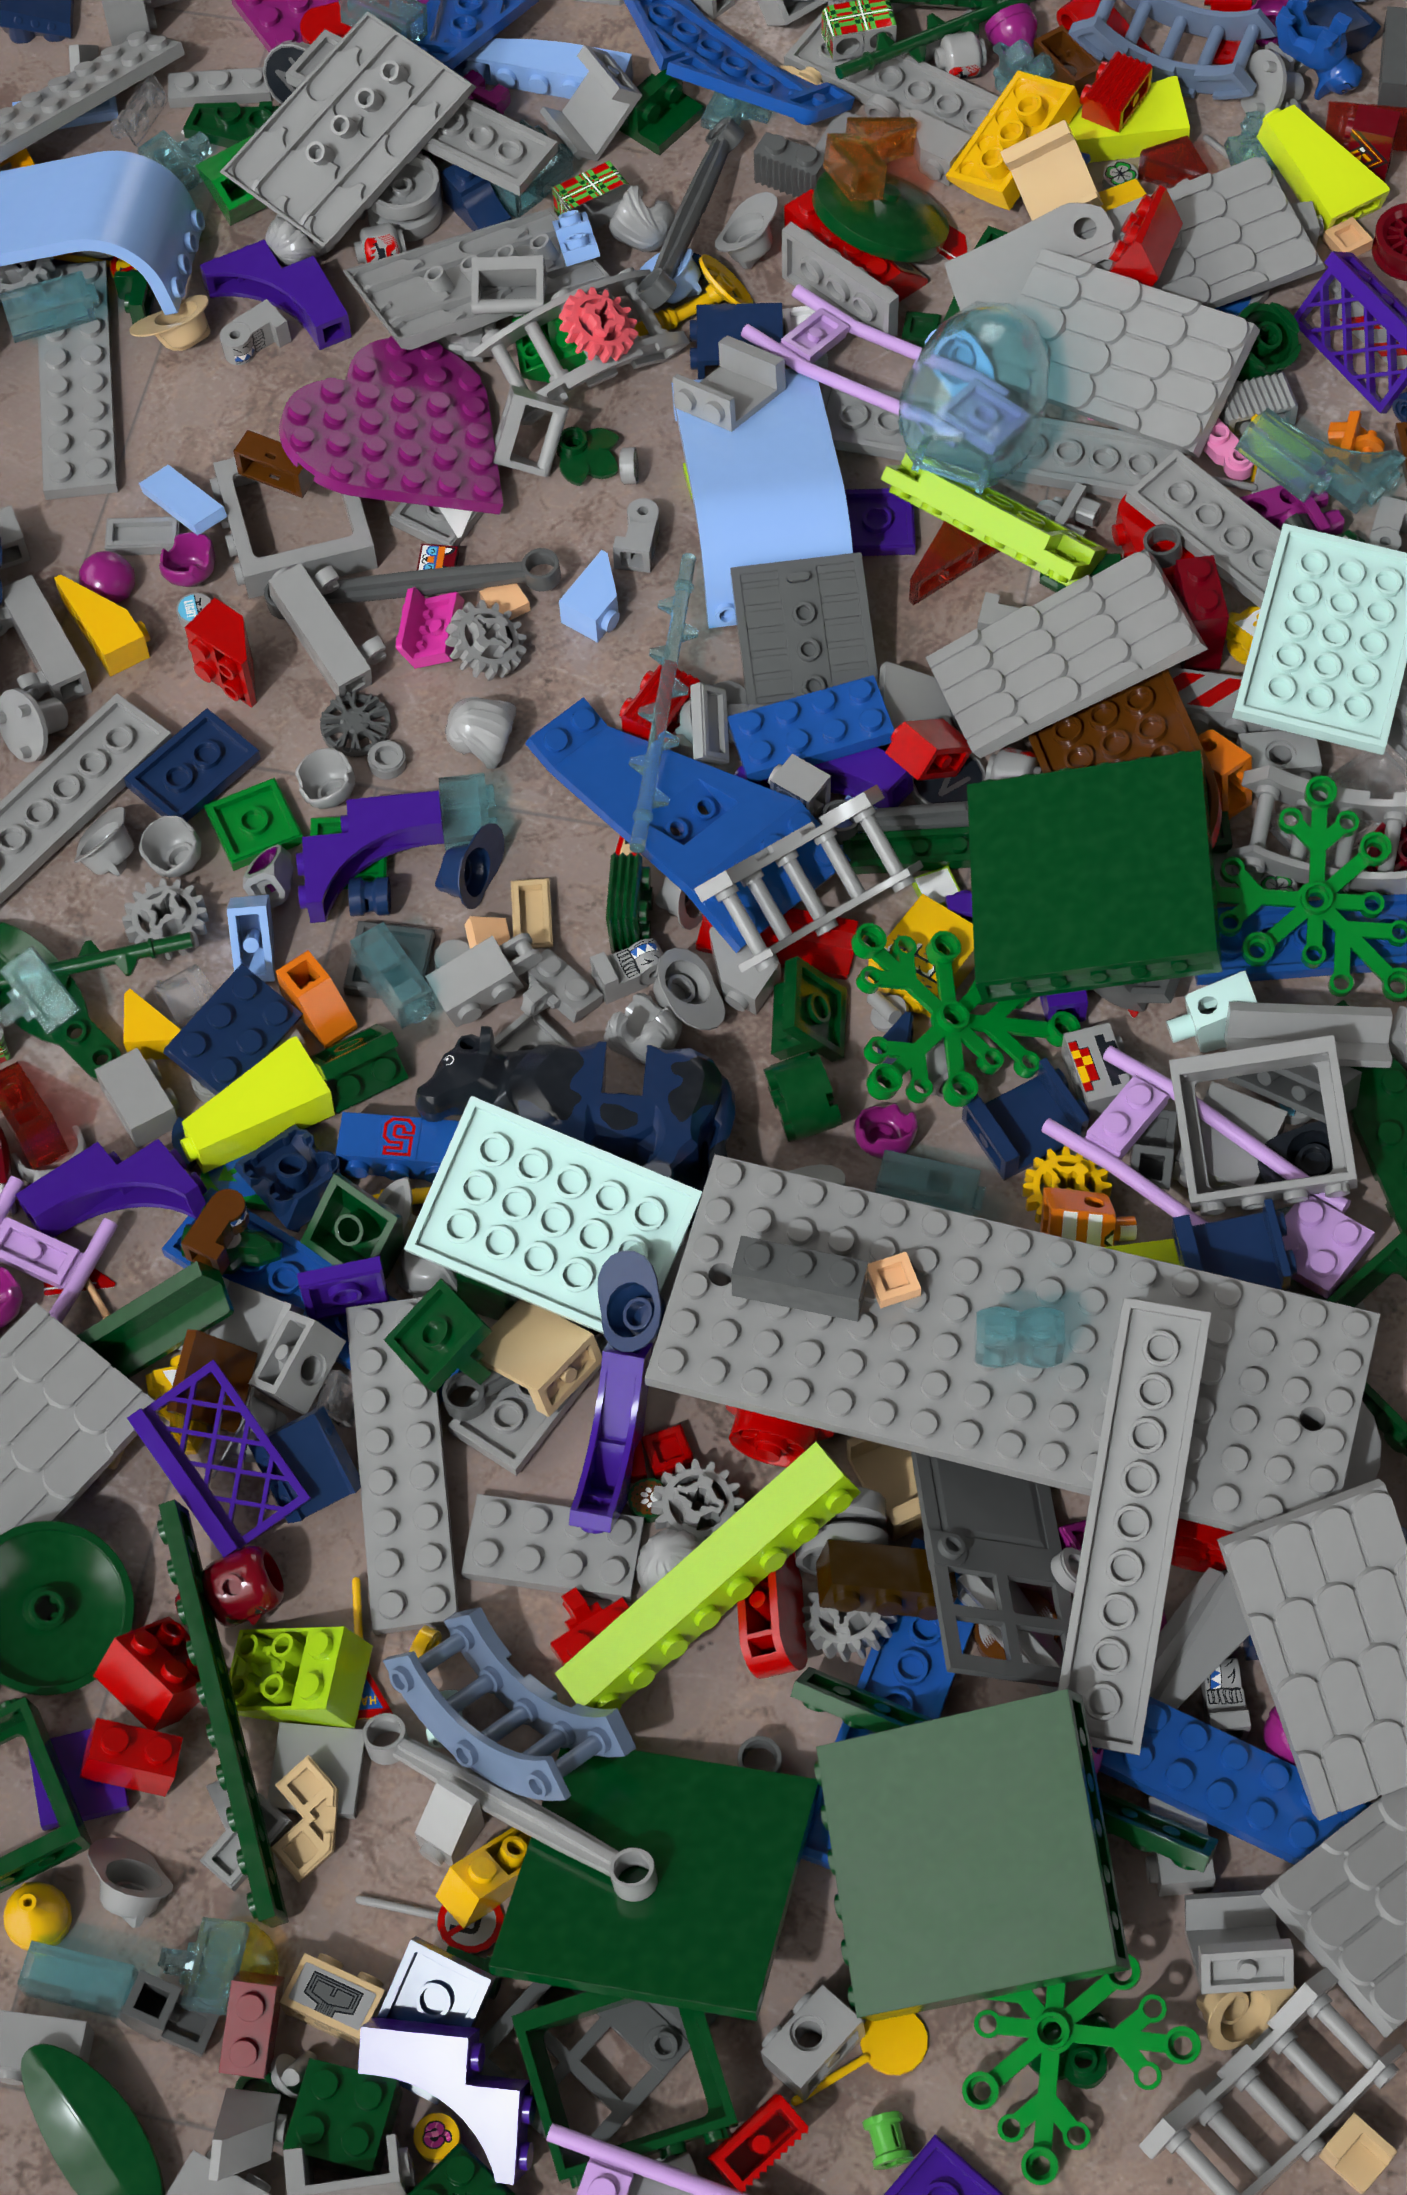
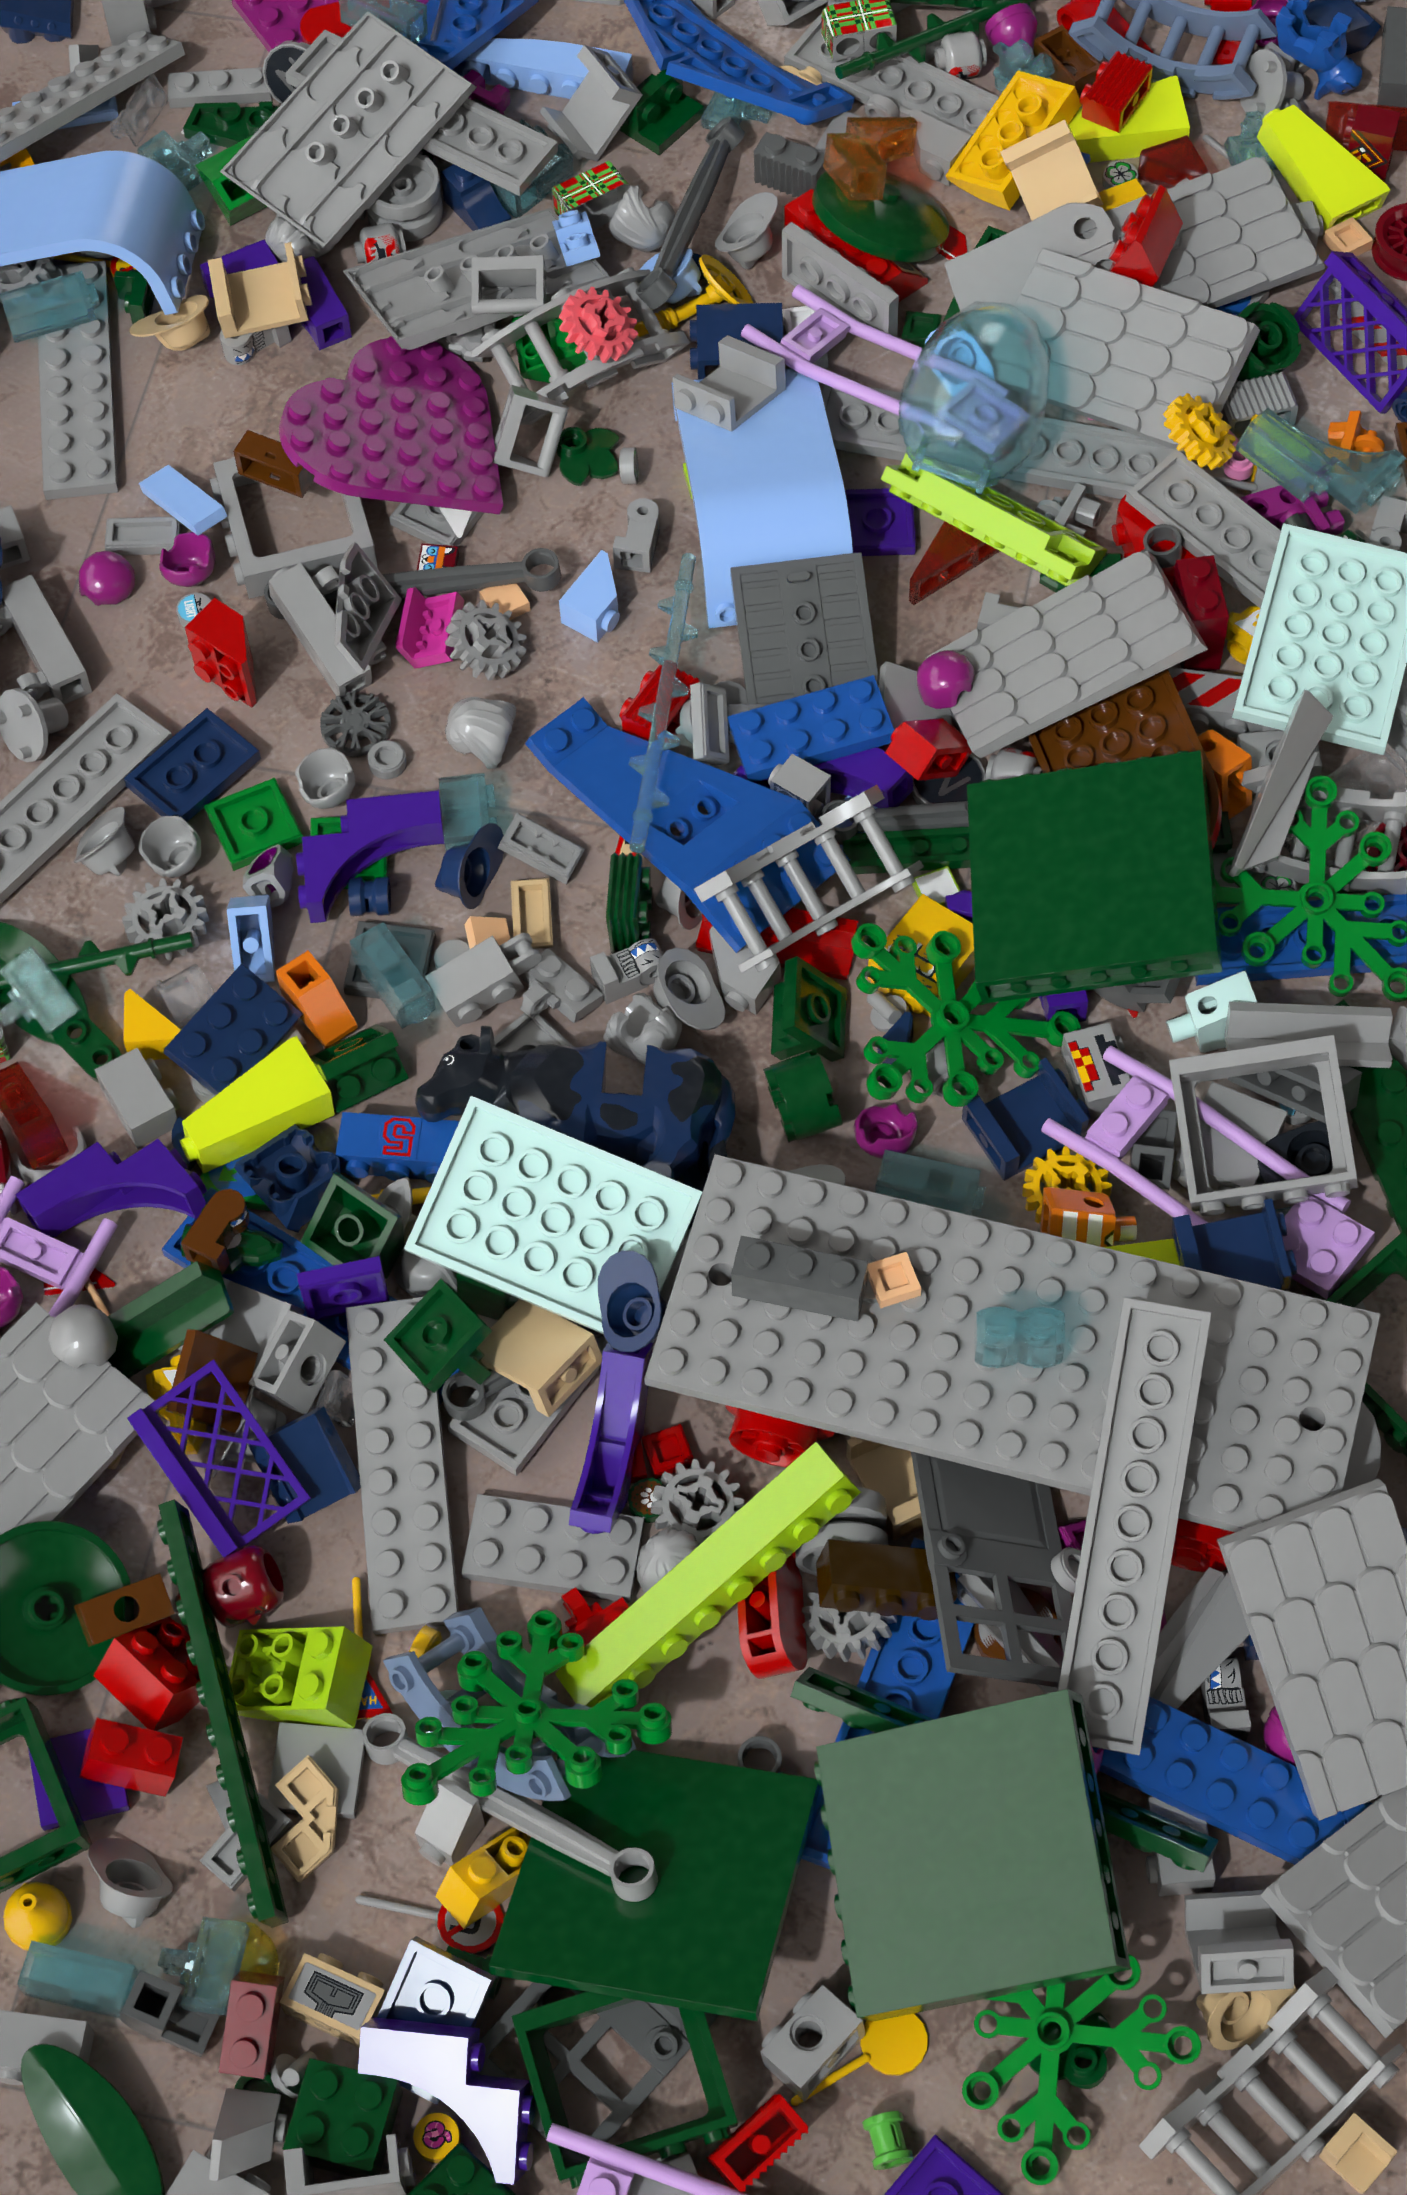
(82, 1336): none -> light grey hair
(98, 1614): none -> reddish brown piece
(106, 626): yellow slope -> none
(260, 296): none -> tan panel
(362, 608): none -> light grey wedge
(528, 1717): none -> green plant
(541, 848): none -> light grey plate
(944, 678): none -> magenta hair
(1199, 431): none -> yellow gear
(1282, 785): none -> light grey wedge

